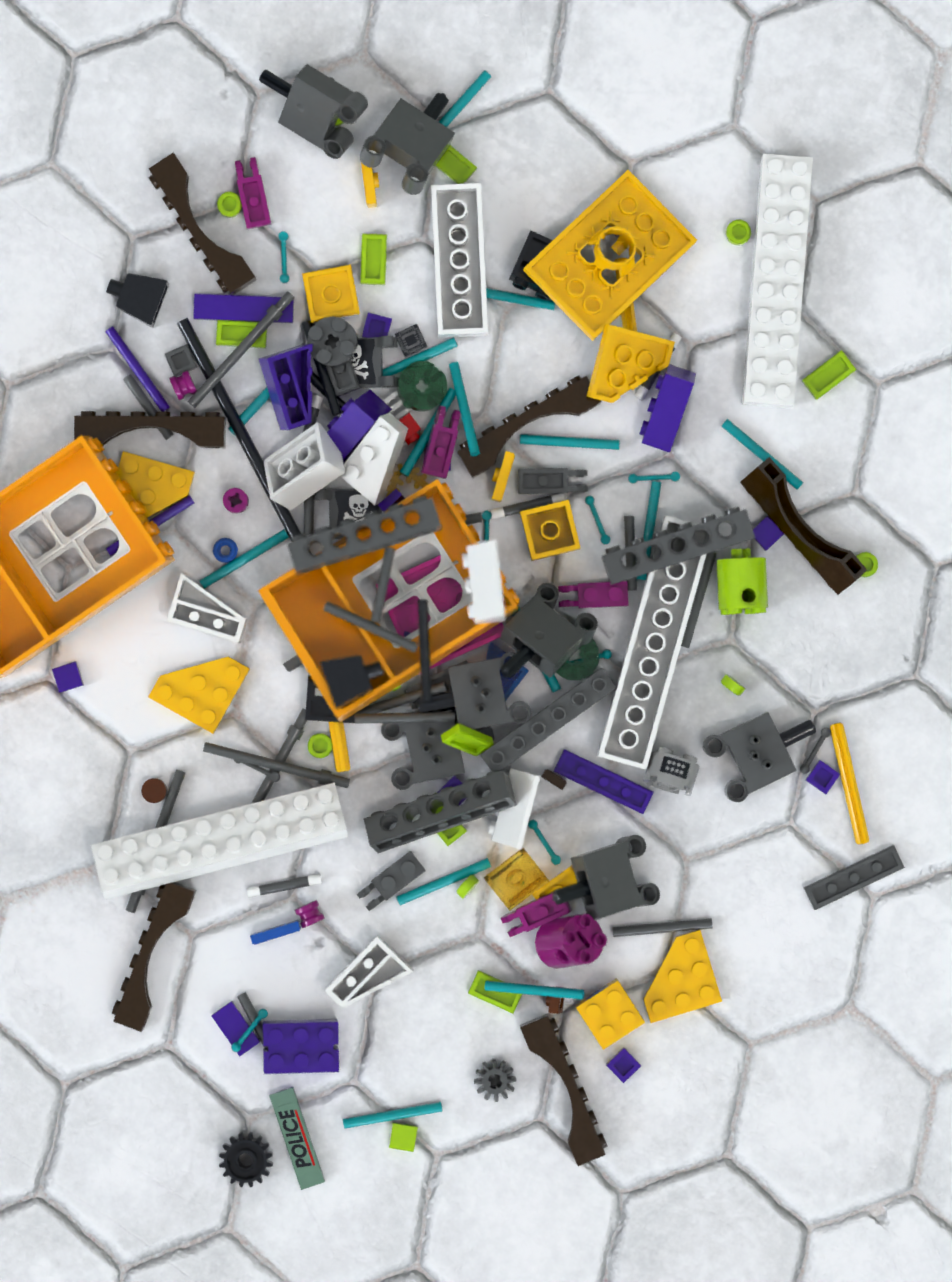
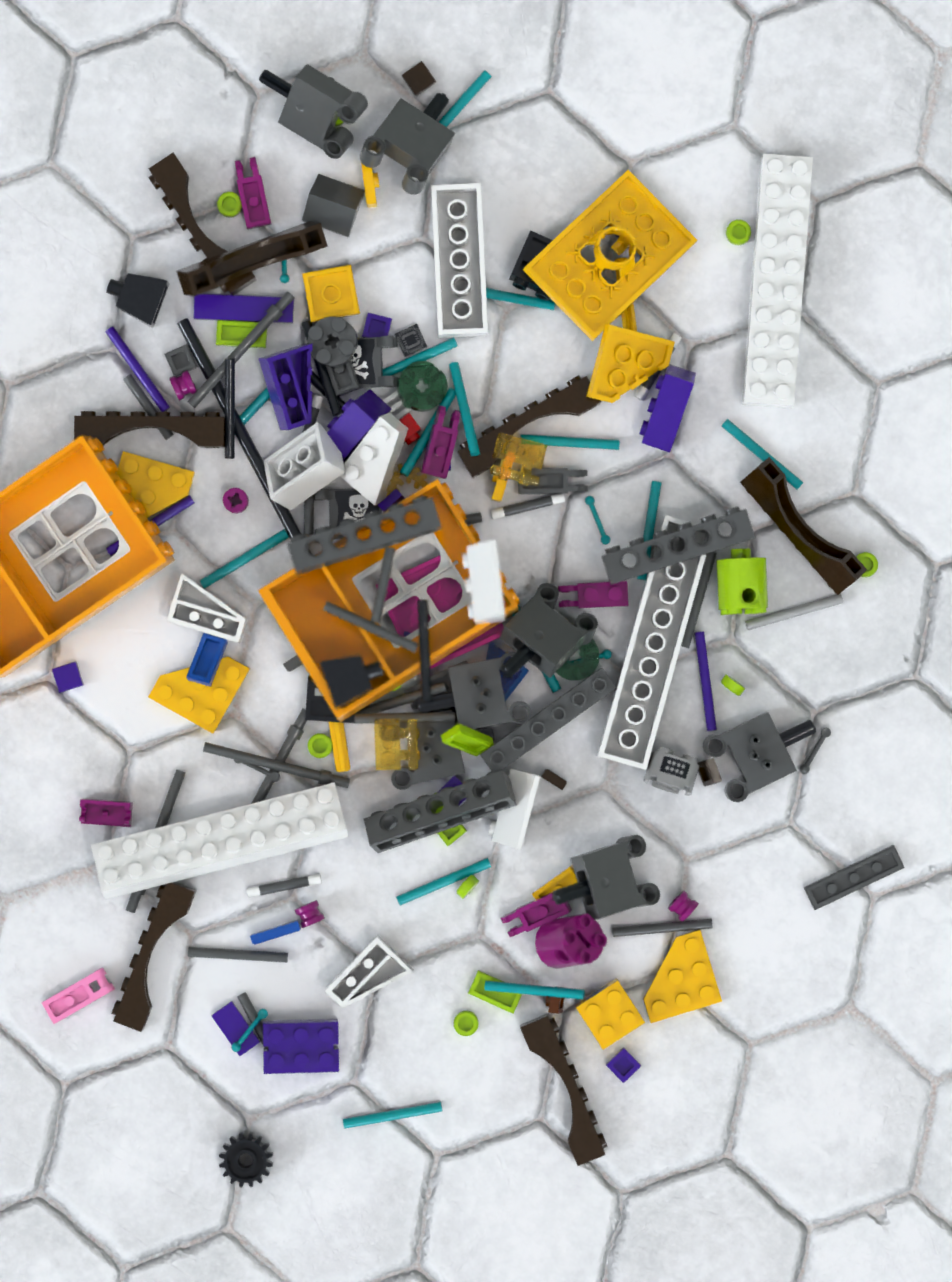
(77, 996): none -> bright pink plate
(106, 812): none -> magenta hinge
(154, 790): reddish brown tile -> none
(207, 659): none -> blue tile
(225, 542): blue plate -> none
(229, 408): none -> black bar
(238, 954): none -> dark grey bar
(239, 261): none -> dark brown arch
(297, 1138): sand green tile -> none
(333, 205): none -> dark grey slope
(373, 259): lime tile -> none
(387, 744): none -> clear yellow plate
(393, 879): dark grey hinge -> none
(403, 1137): lime tile -> none
(418, 78): none -> dark brown tile
(456, 166): lime tile -> none
(465, 1023): none -> lime tile
(486, 515): teal hinge -> none
(503, 1077): dark grey gear -> none
(516, 879): clear yellow tile -> none
(519, 451): none -> clear yellow plate
(550, 530): yellow brick -> none
(555, 859): teal hinge -> none
(603, 781): dark purple tile -> none
(630, 558): dark grey bar -> none
(633, 478): teal hinge -> none
(683, 906): none -> magenta wheel
(705, 681): none -> dark purple bar
(709, 772): none -> dark brown tile
(767, 533): dark purple tile -> none
(794, 612): none -> light grey bar
(822, 777): dark purple tile -> none
(828, 375): lime tile -> none
(849, 783): yellow axle -> none

